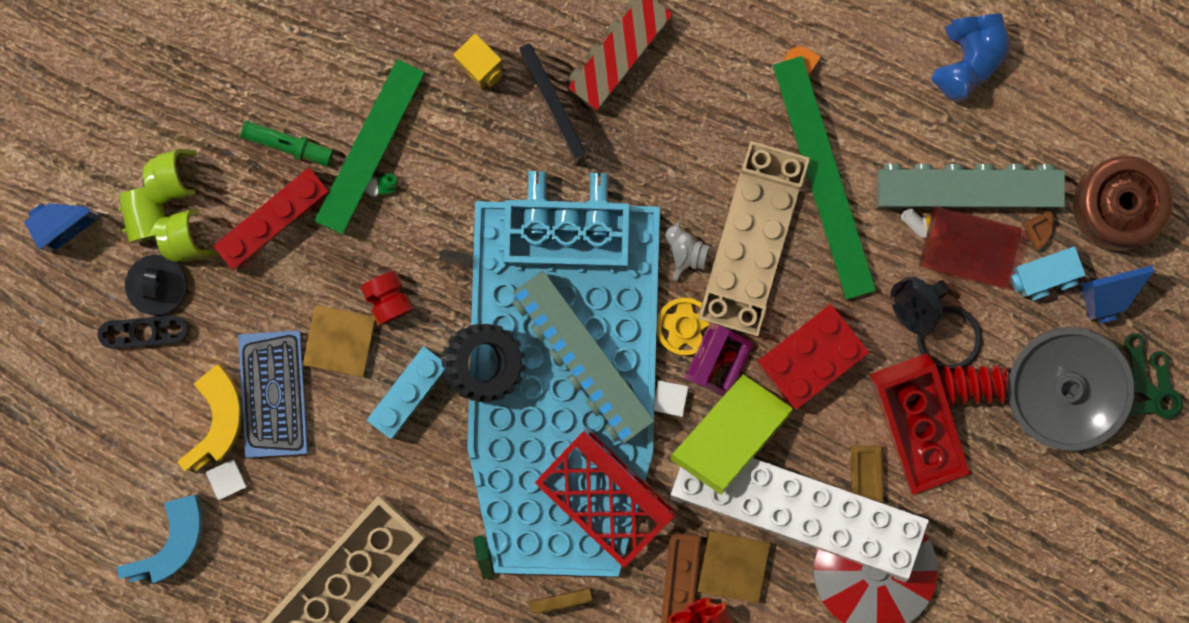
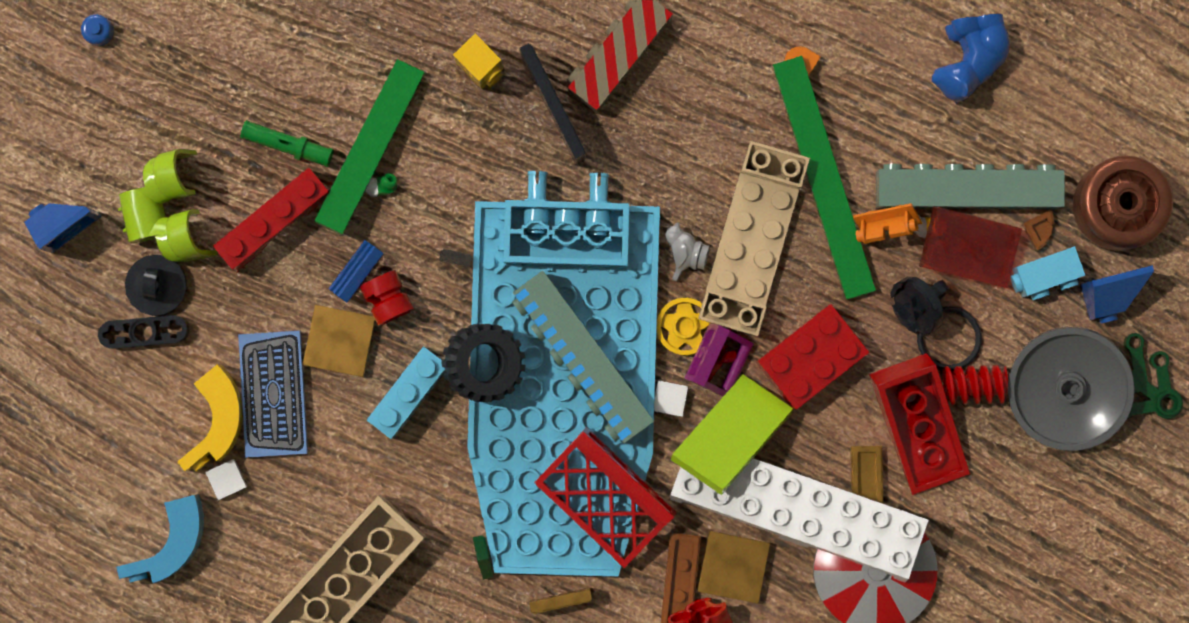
(97, 30): none -> blue piece
(356, 271): none -> blue tile
(898, 220): none -> orange hinge

